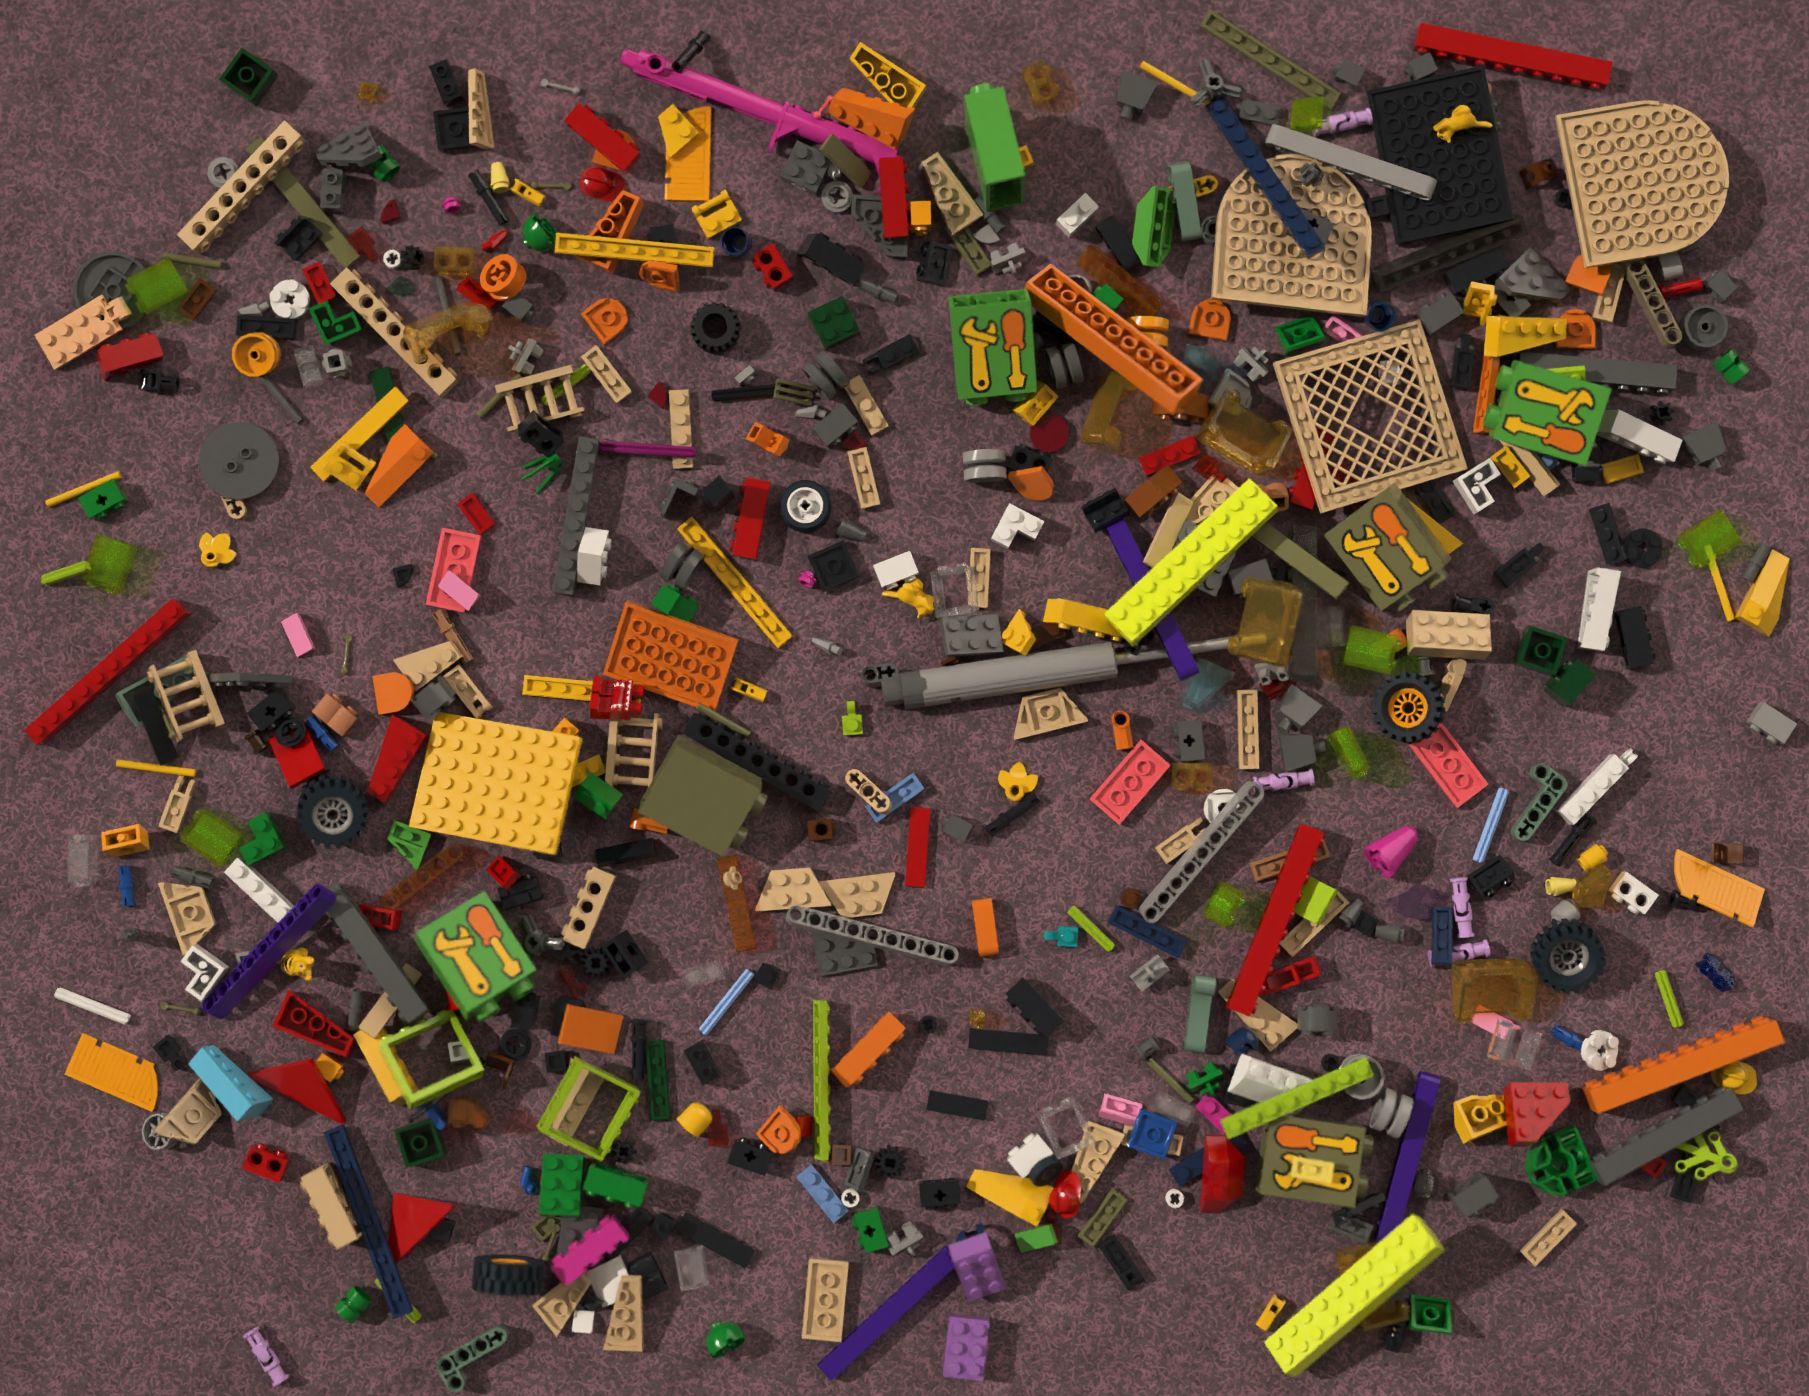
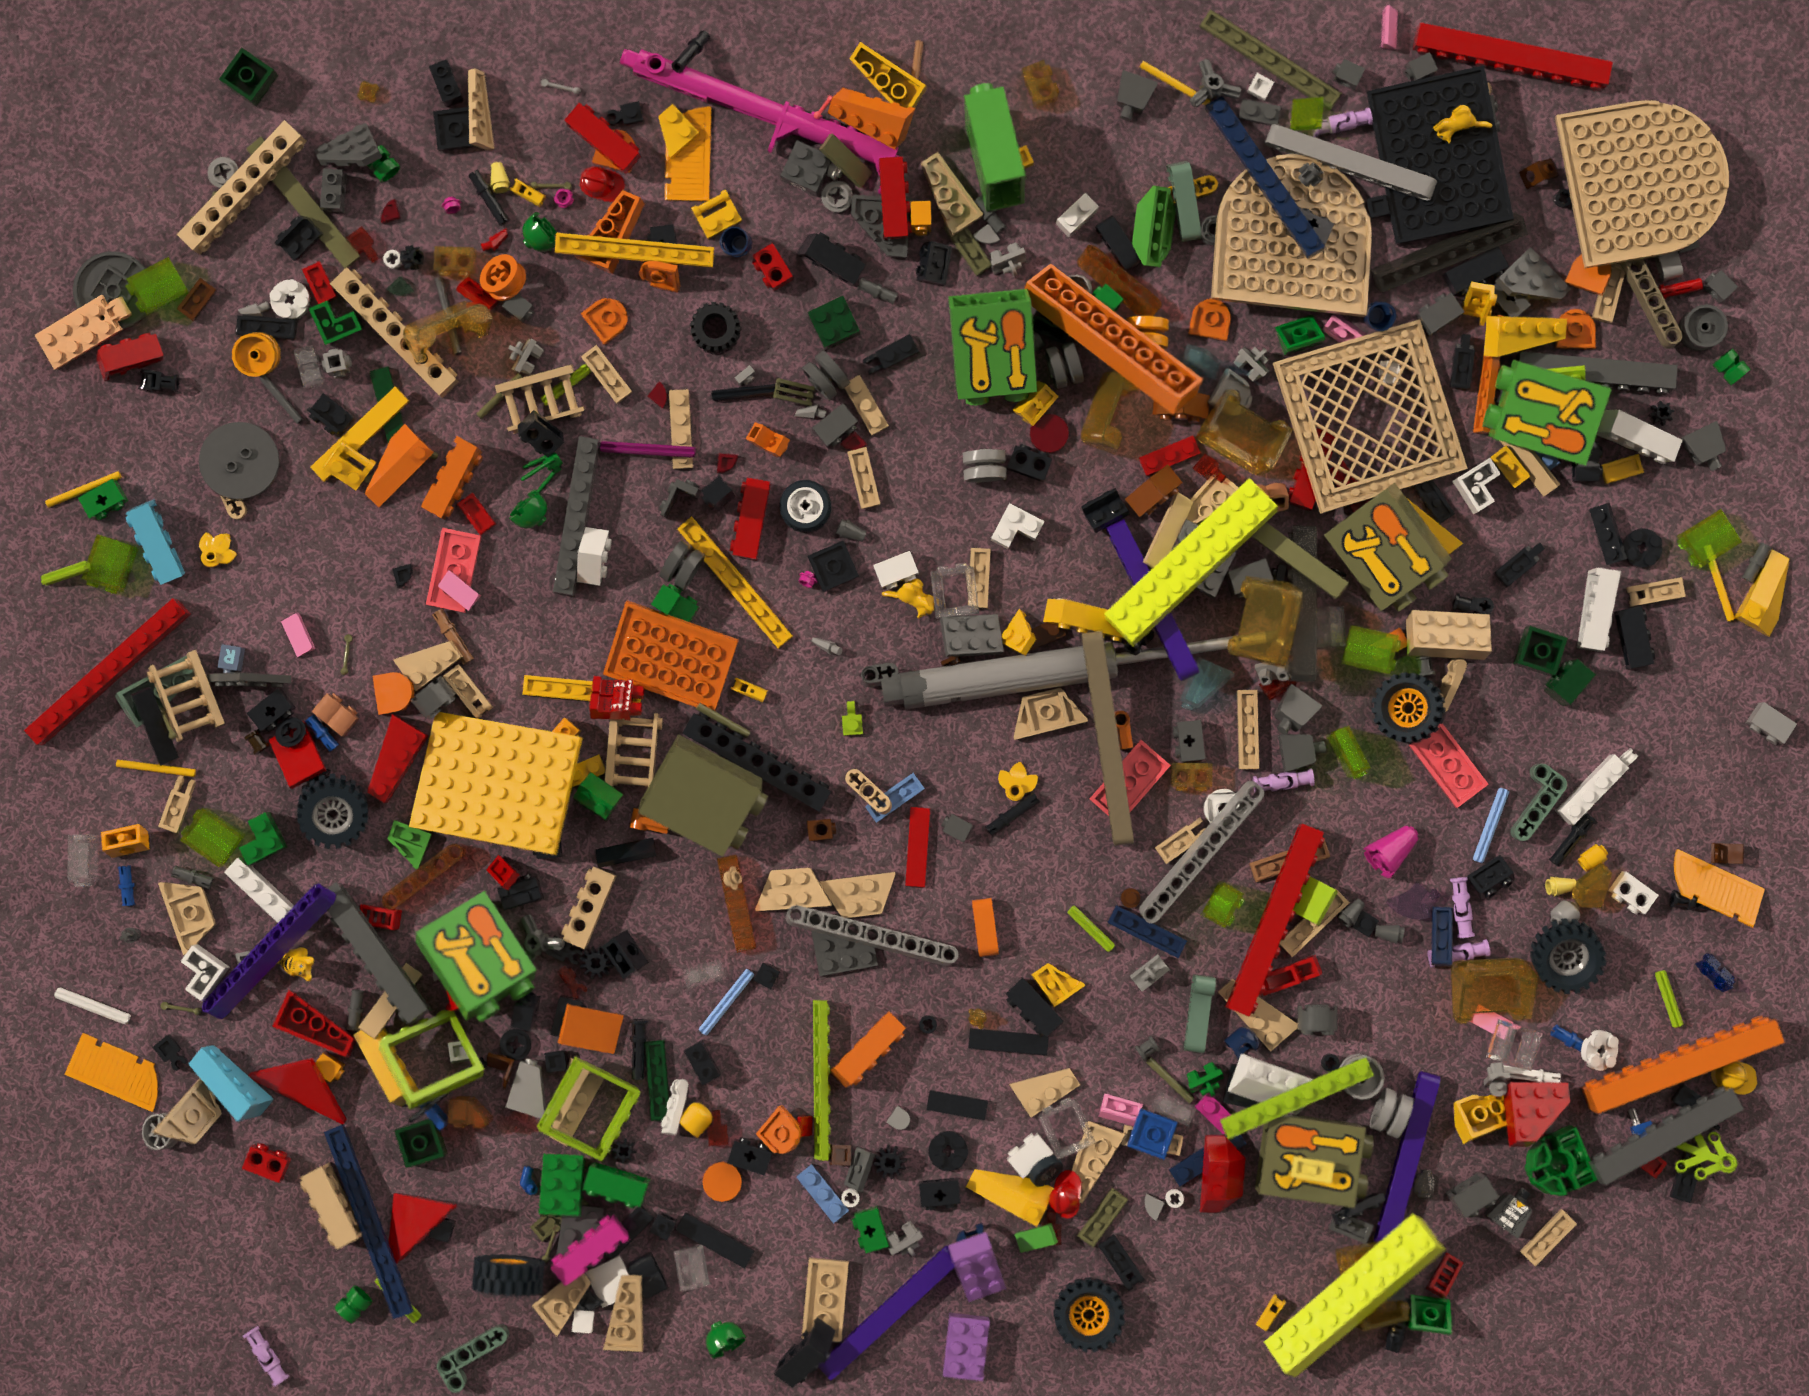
(155, 542): none -> medium azure wedge
(192, 260): olive bar -> none
(231, 658): none -> sand blue brick
(331, 415): none -> black bracket
(452, 478): none -> orange wedge
(528, 1090): none -> light grey slope
(530, 511): none -> green cylinder
(563, 193): none -> dark pink plate
(629, 113): none -> black plate
(675, 1107): none -> white hinge
(722, 1181): none -> orange tile
(726, 462): none -> dark red tile
(806, 1355): none -> black wedge
(899, 1118): none -> light grey tile
(917, 59): none -> medium nougat bar
(940, 1142): none -> black plate
(1032, 483): orange tile -> none
(1044, 1090): none -> tan wing
(1056, 984): none -> yellow wing
(1065, 936): teal plate -> none
(1085, 1337): none -> black wheel
(1107, 738): none -> dark tan beam
(1153, 1206): none -> light grey tile
(1260, 86): none -> white plate
(1389, 28): none -> bright pink slope
(1438, 1272): none -> red slope
(1497, 1079): none -> light grey hips
(1511, 1212): none -> torso
(1533, 1075): none -> white axle
(1637, 1126): none -> piece
(1656, 591): none -> tan plate

